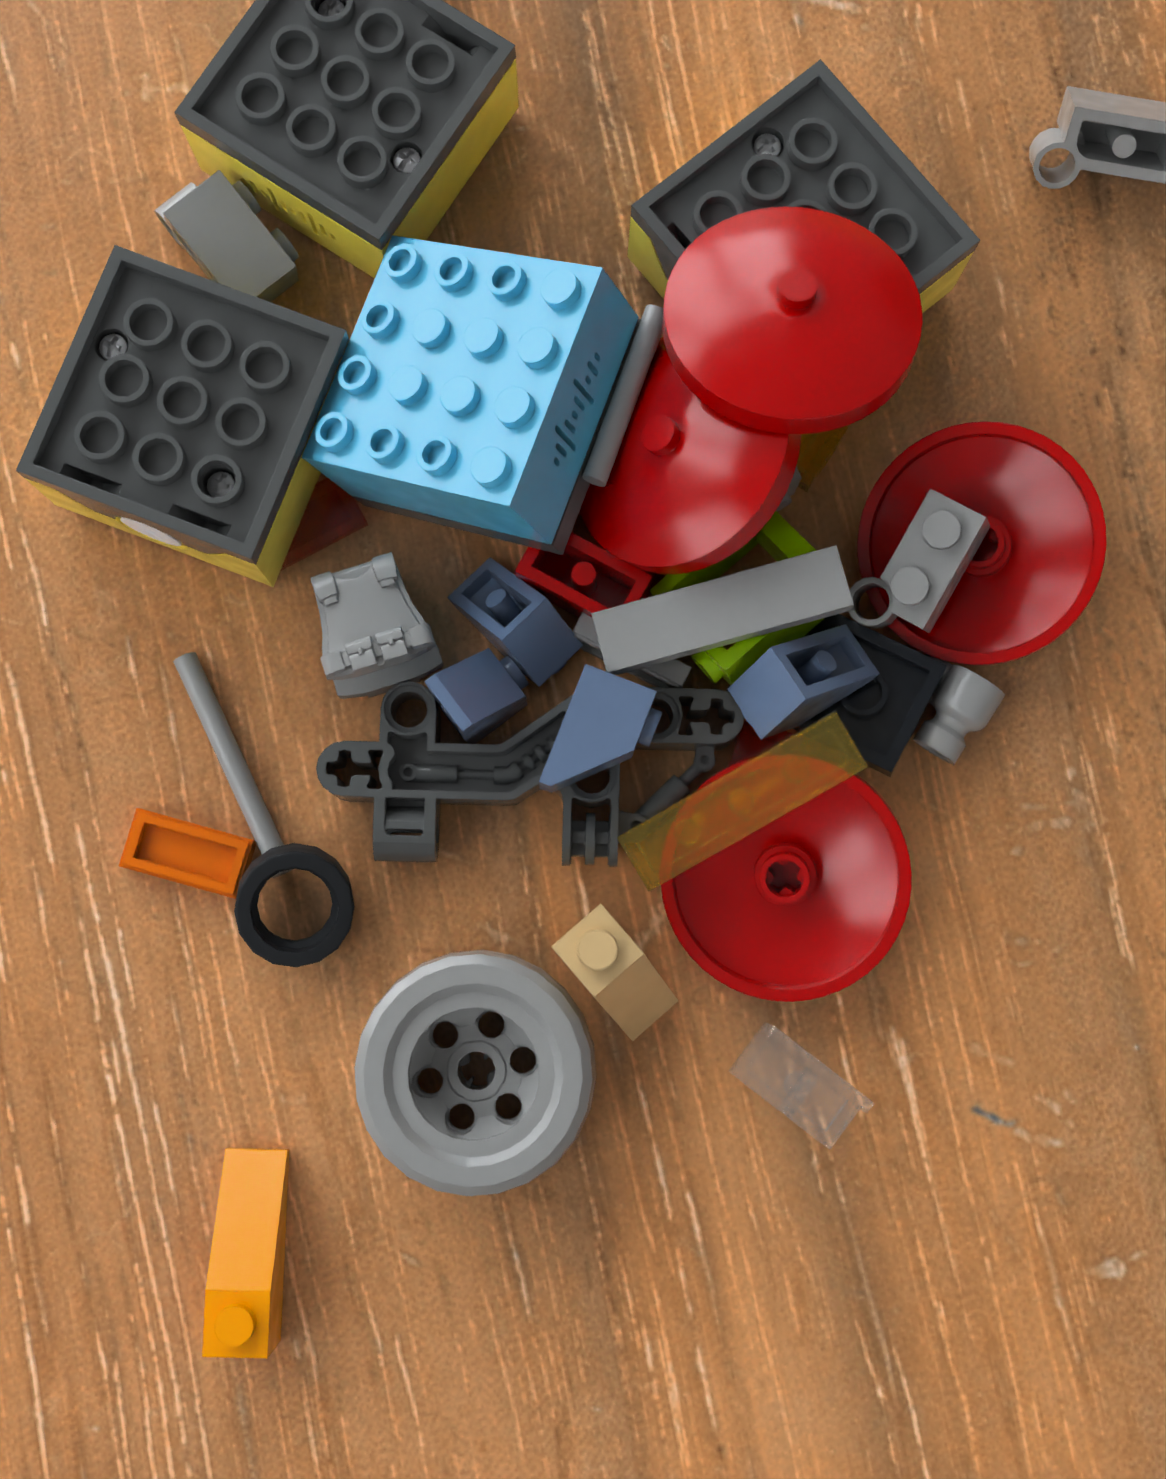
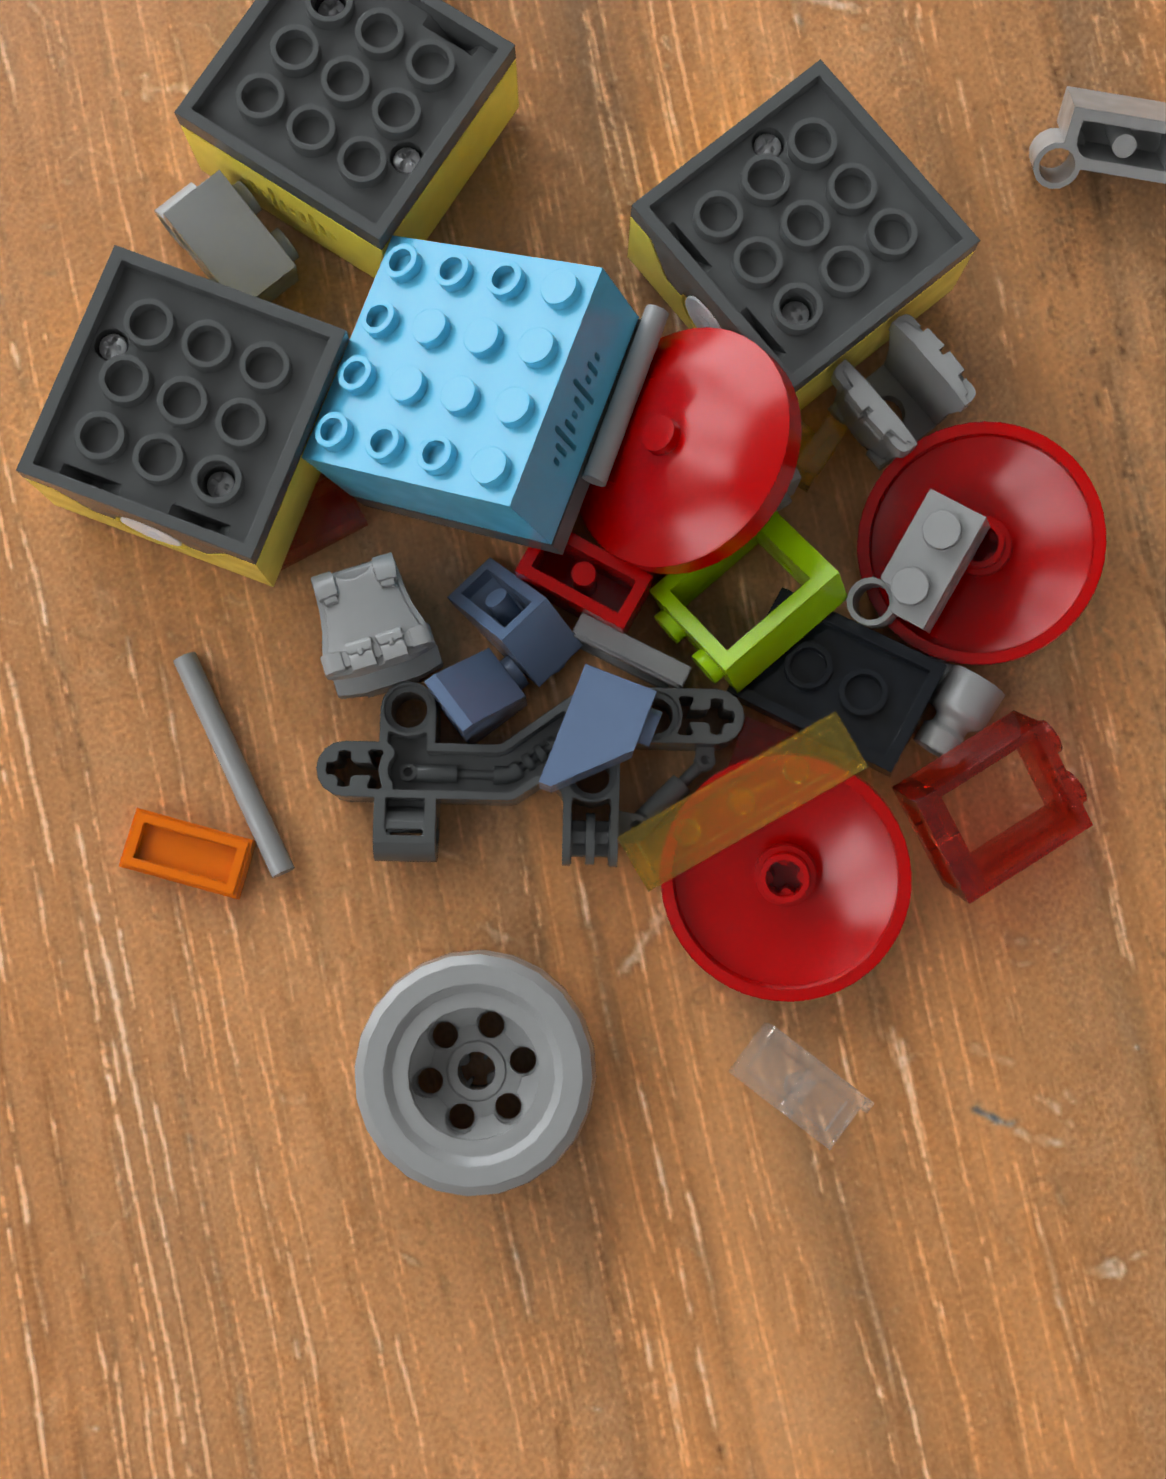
(247, 1256): light orange slope -> none
(305, 950): black tyre -> none
(615, 972): tan slope -> none
(723, 611): light grey tile -> none
(791, 320): red dish -> none
(801, 680): sand blue slope -> none
(912, 377): none -> light grey piece
(1019, 846): none -> clear red window

